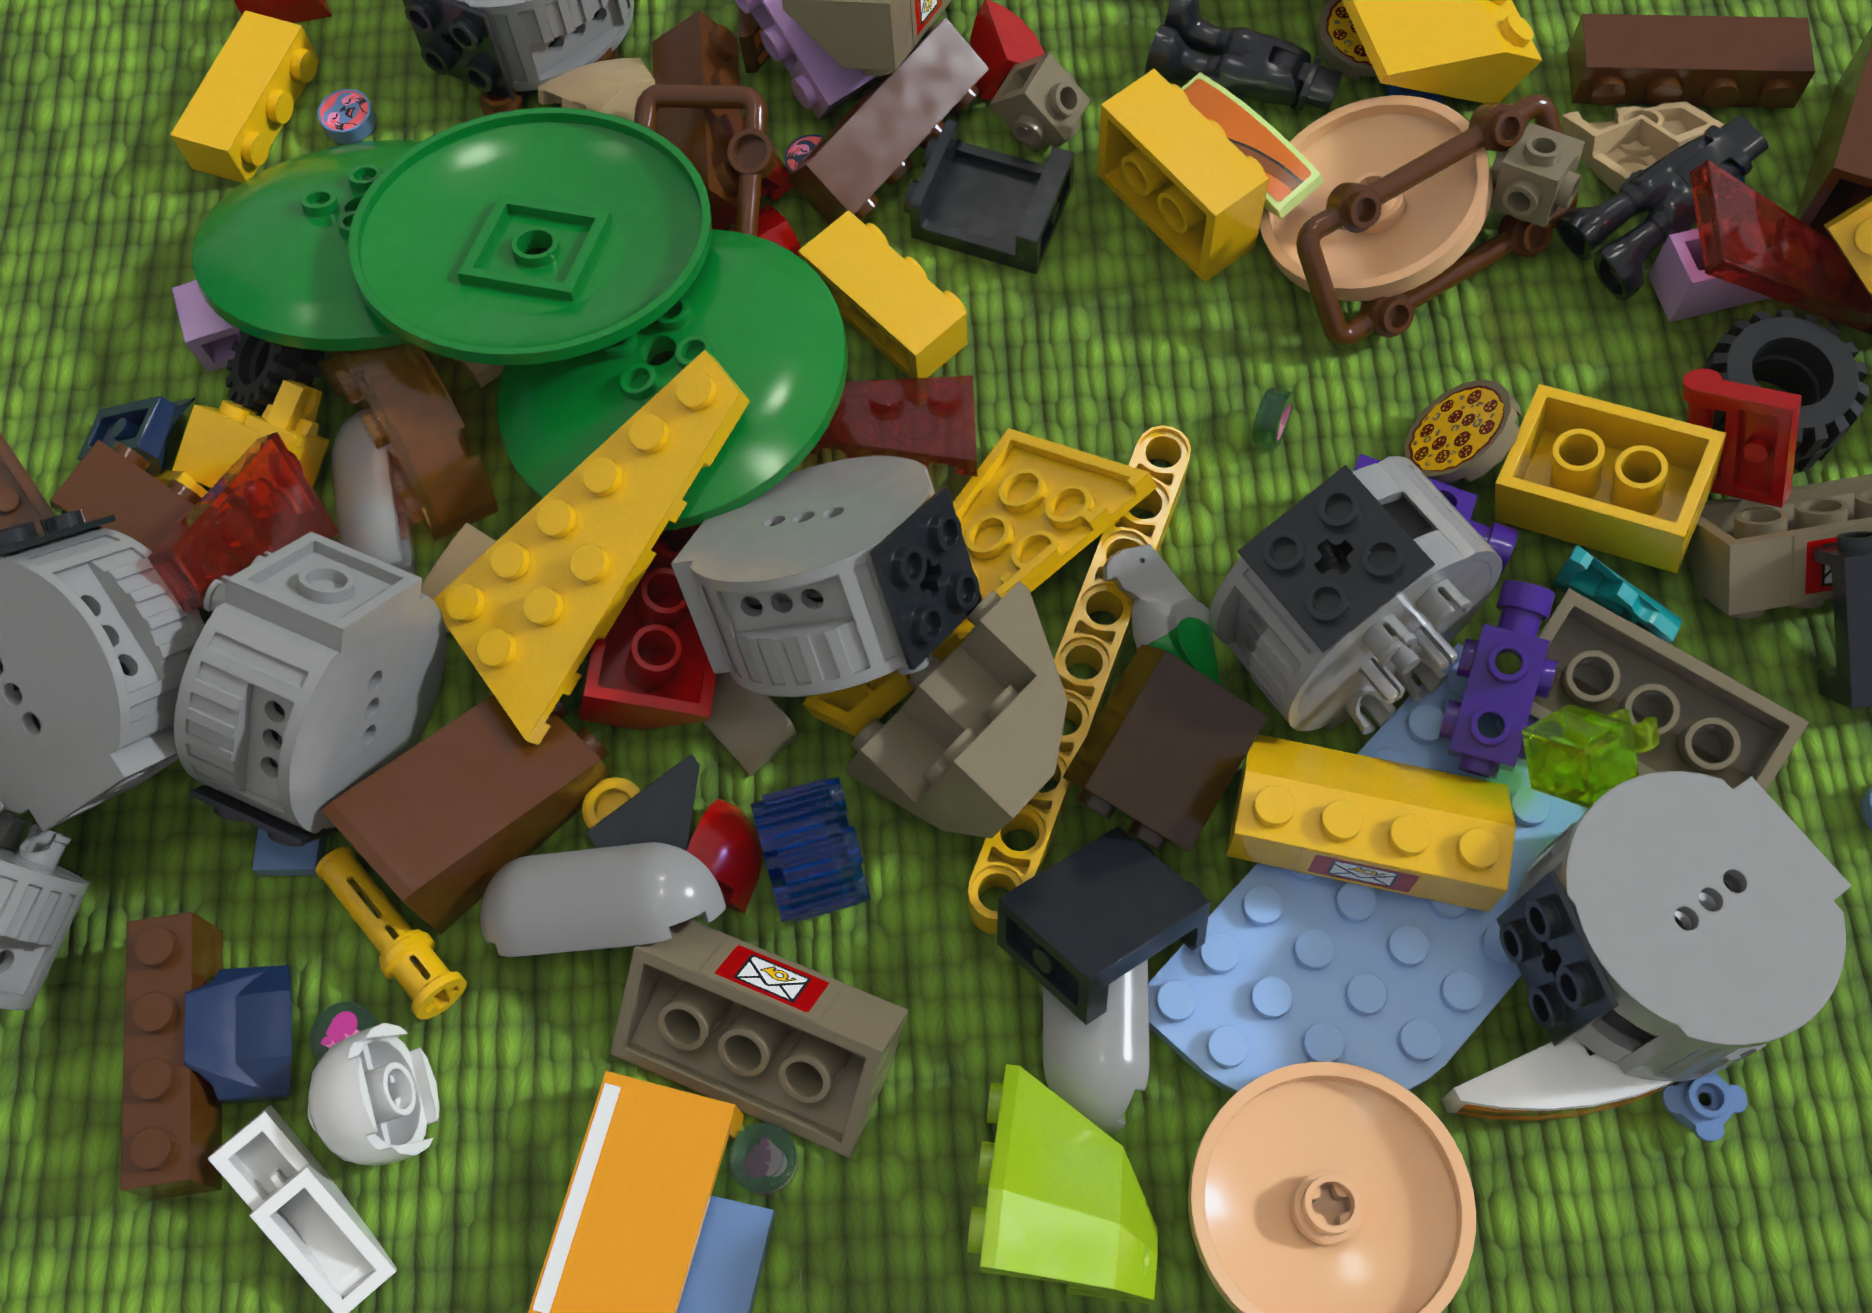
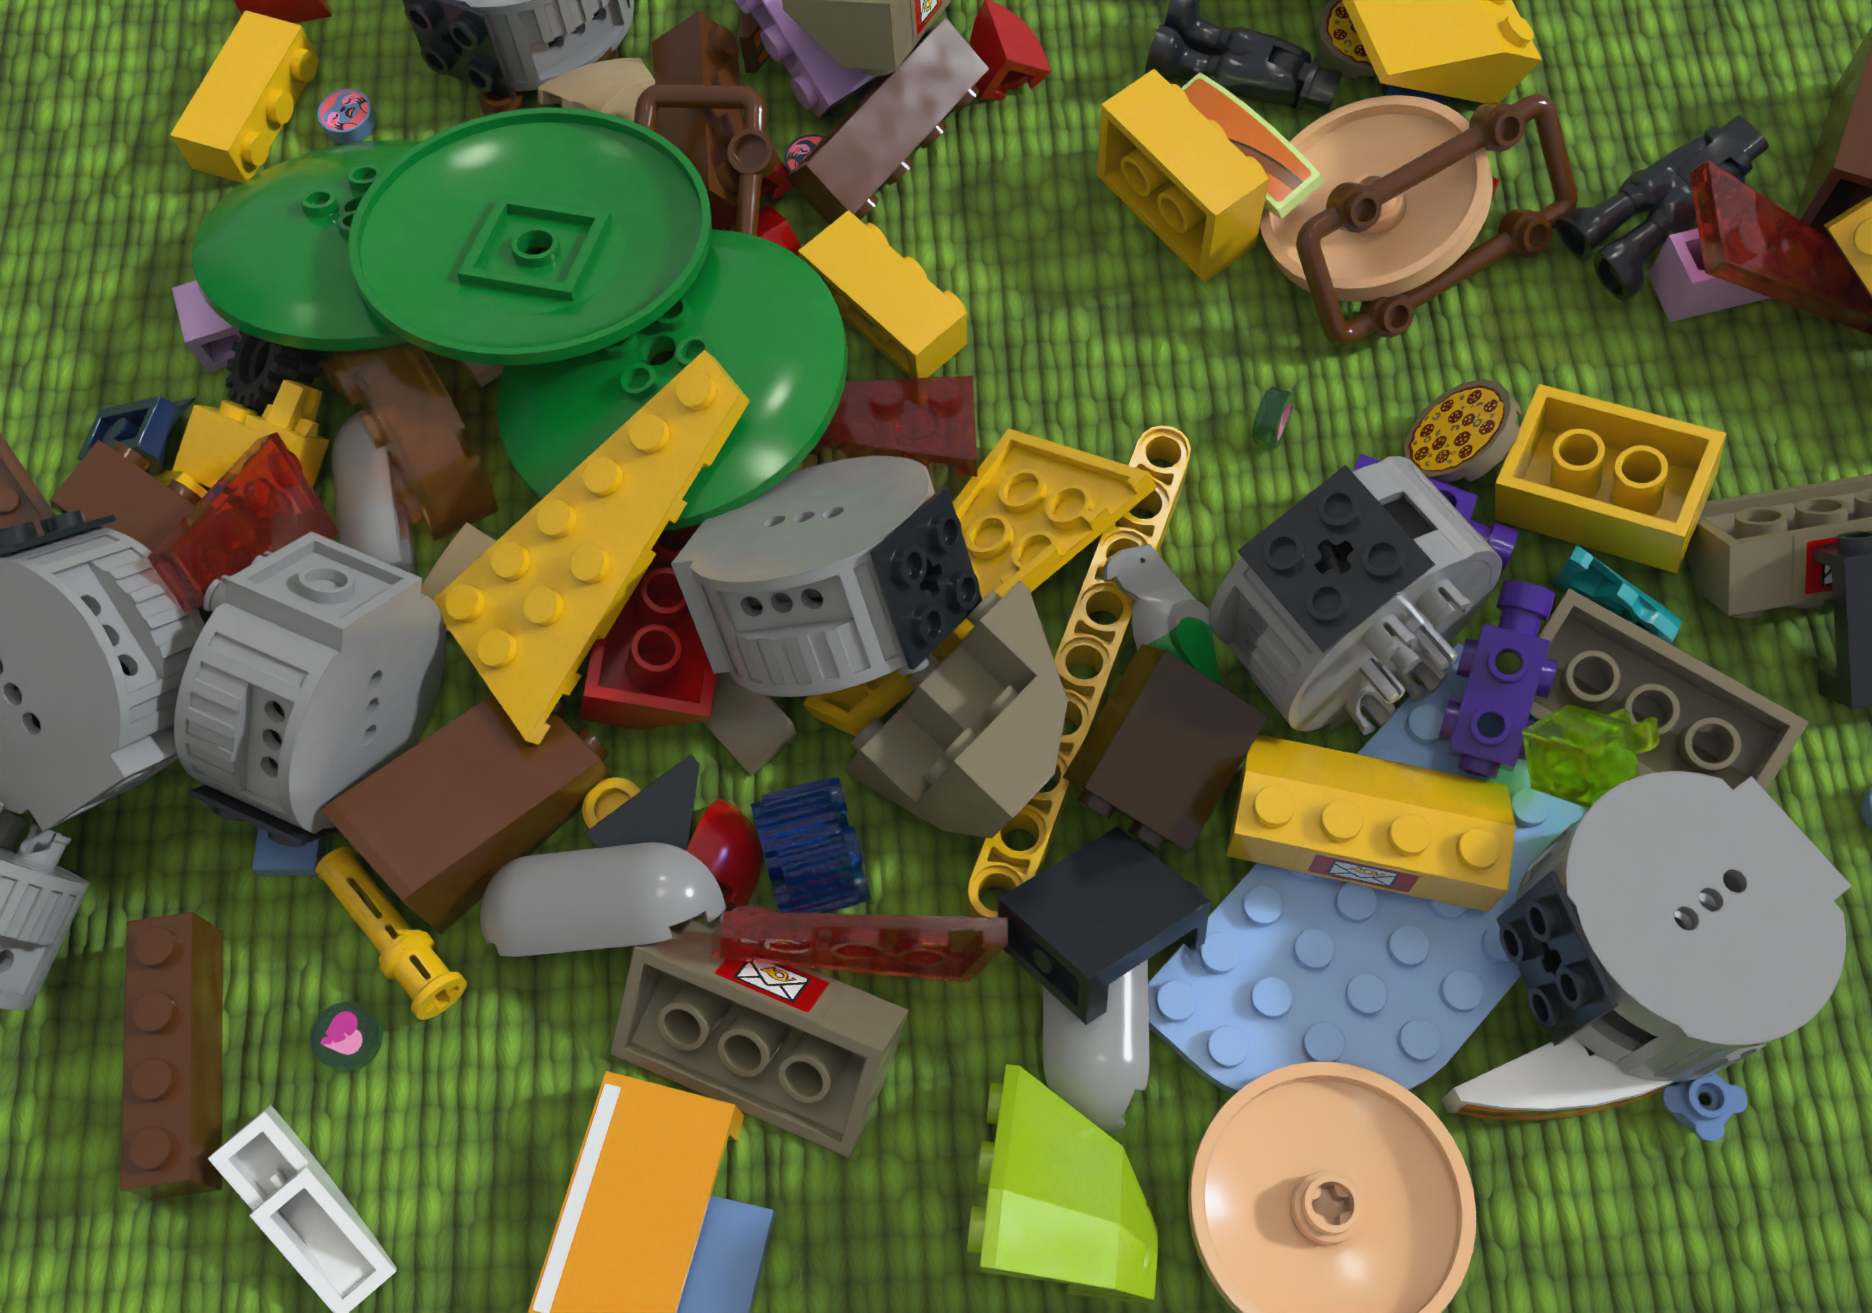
(242, 1034): dark blue slope -> none
(373, 1097): white cylinder -> none
(763, 1159): clear green tile -> none
(875, 944): none -> clear red wing
(988, 200): black panel -> none
(1040, 102): dark tan brick -> none
(1537, 175): dark tan brick -> none
(1635, 137): tan slope -> none
(1690, 60): reddish brown brick -> none
(1758, 438): red plate -> none
(1802, 362): black tyre -> none

